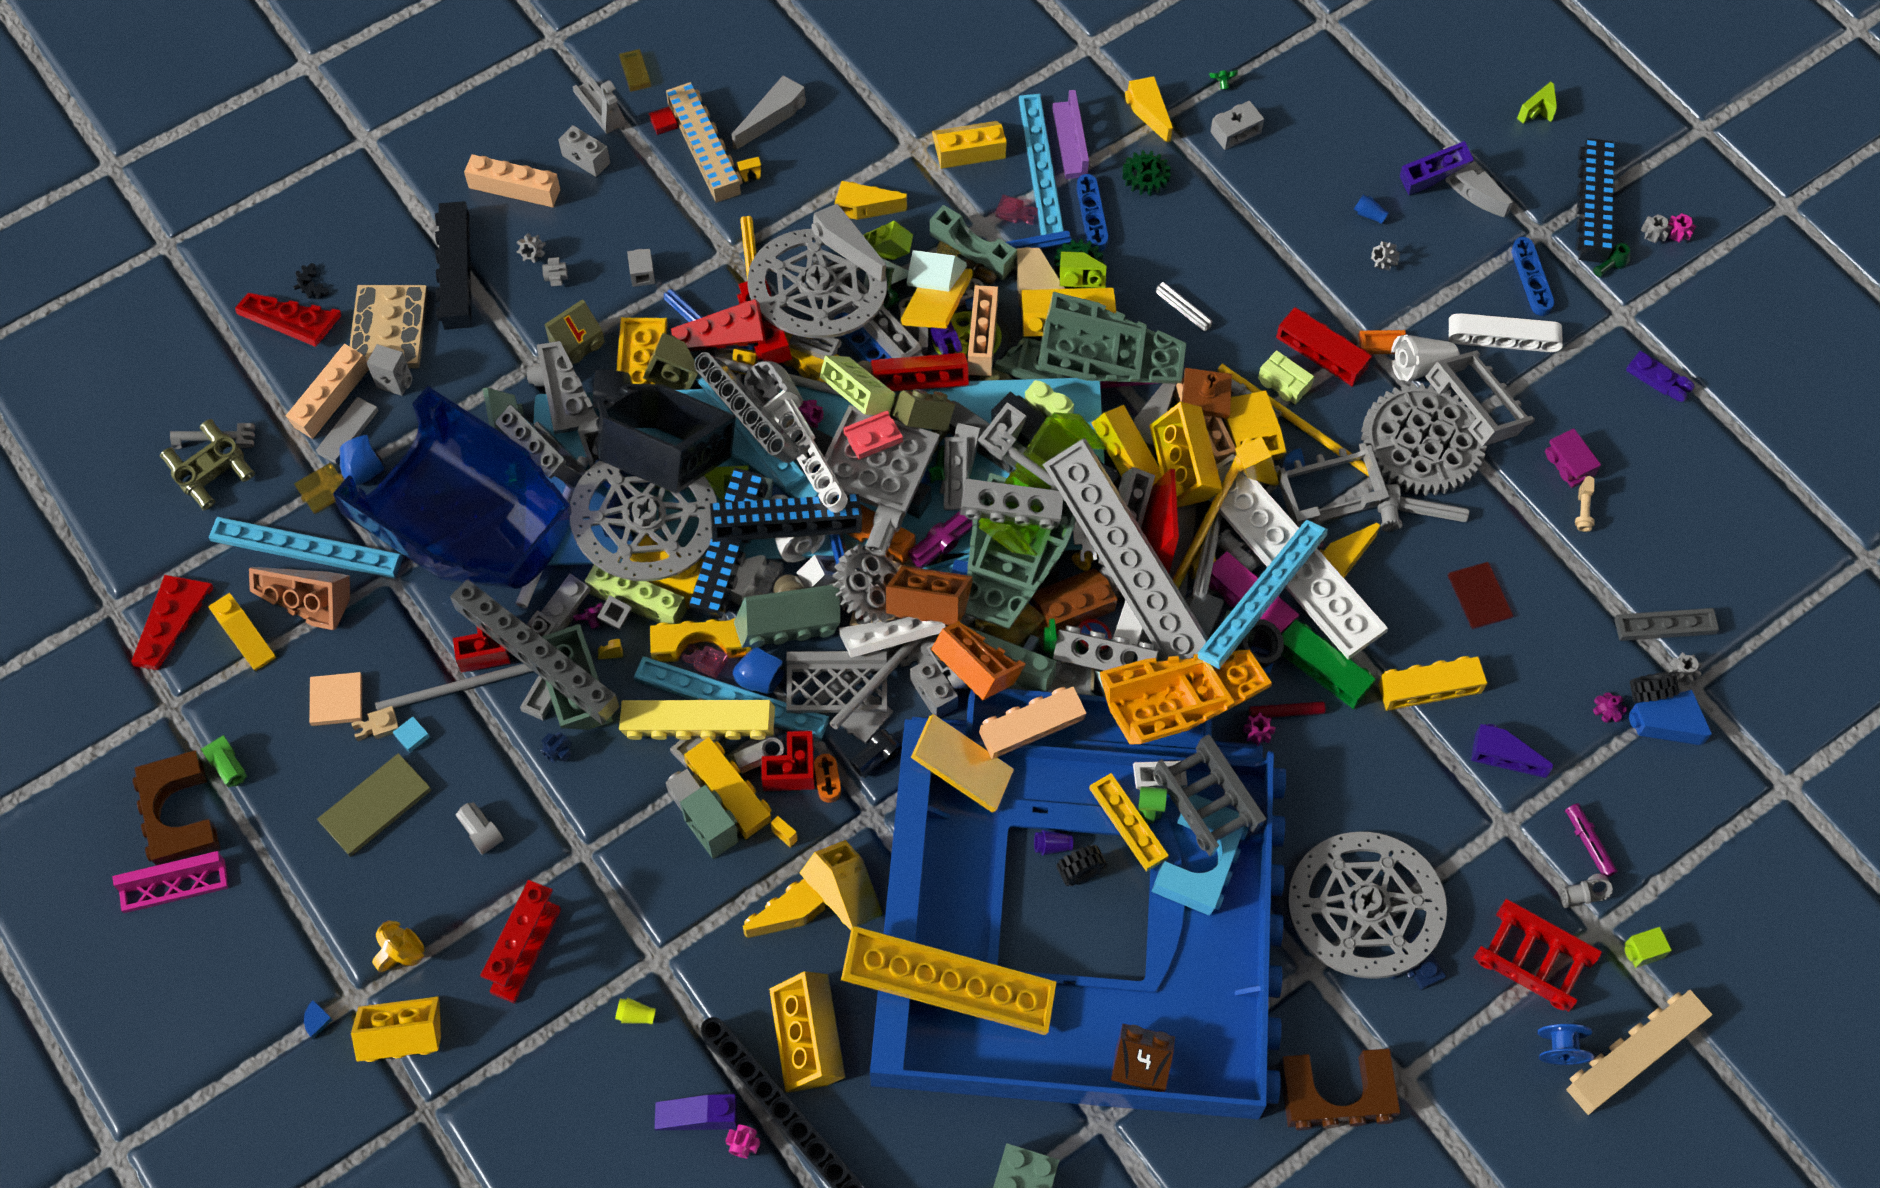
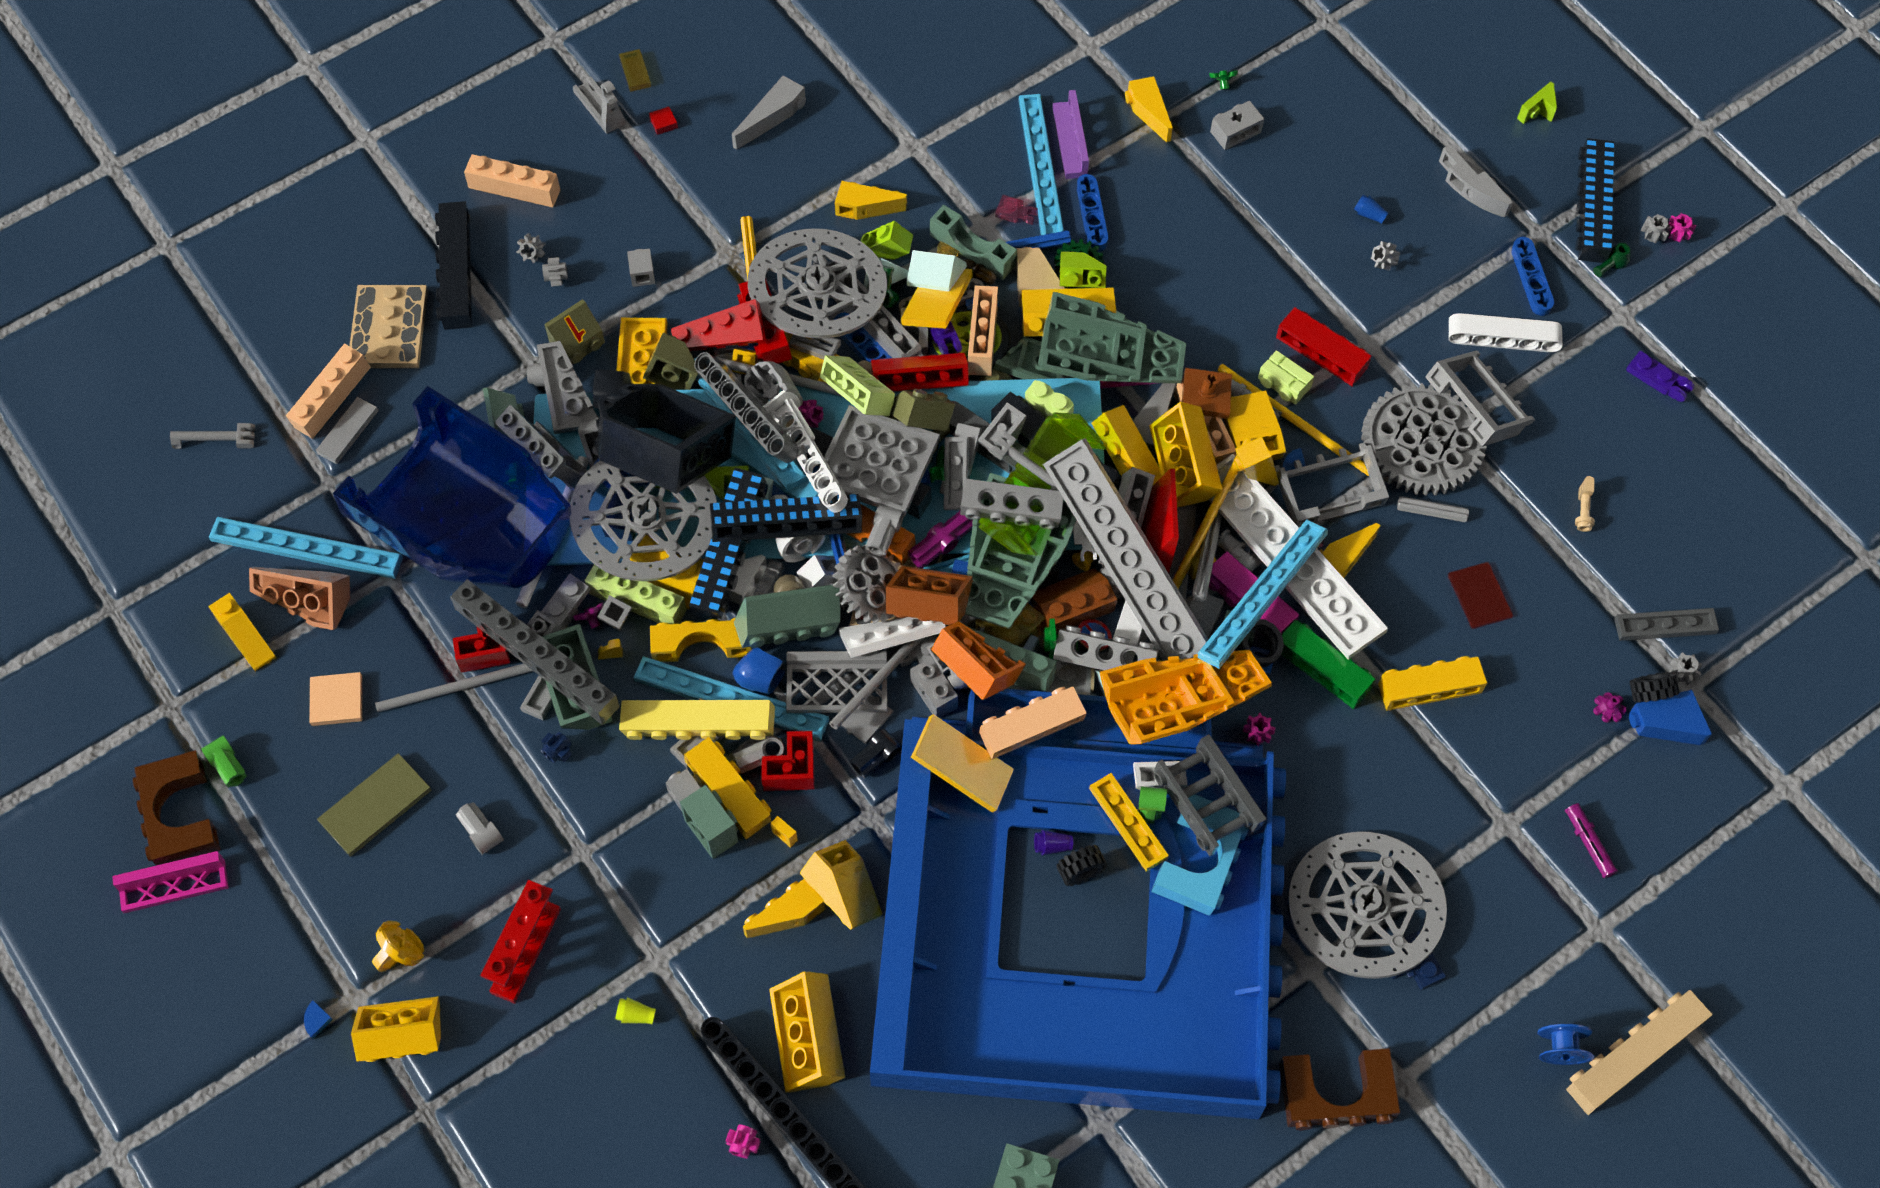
(169, 616): red wing -> none
(207, 464): olive piece -> none
(289, 318): red wing -> none
(305, 277): black animal -> none
(319, 487): clear yellow piece -> none
(359, 460): blue piece -> none
(380, 723): tan plate -> none
(389, 370): light grey brick -> none
(411, 734): medium azure tile -> none
(584, 151): light grey brick -> none
(681, 305): blue axle -> none
(697, 1113): dark purple slope -> none
(703, 142): tan brick -> none
(707, 661): clear pink plate -> none
(750, 164): yellow tile -> none
(833, 777): orange beam -> none
(843, 237): light grey slope -> none
(873, 435): coral plate -> none
(949, 980): yellow plate -> none
(970, 144): yellow slope -> none
(1143, 1058): reddish brown slope -> none
(1146, 172): dark green gear -> none
(1184, 306): axle -> none
(1283, 710): dark red piece -> none
(1379, 340): orange tile -> none
(1389, 509): light grey connector -> none
(1418, 355): white cone -> none
(1434, 167): dark purple slope -> none
(1504, 750): dark purple slope -> none
(1558, 942): red fence -> none
(1572, 458): magenta brick -> none
(1583, 891): light grey connector -> none
(1647, 947): lime brick -> none

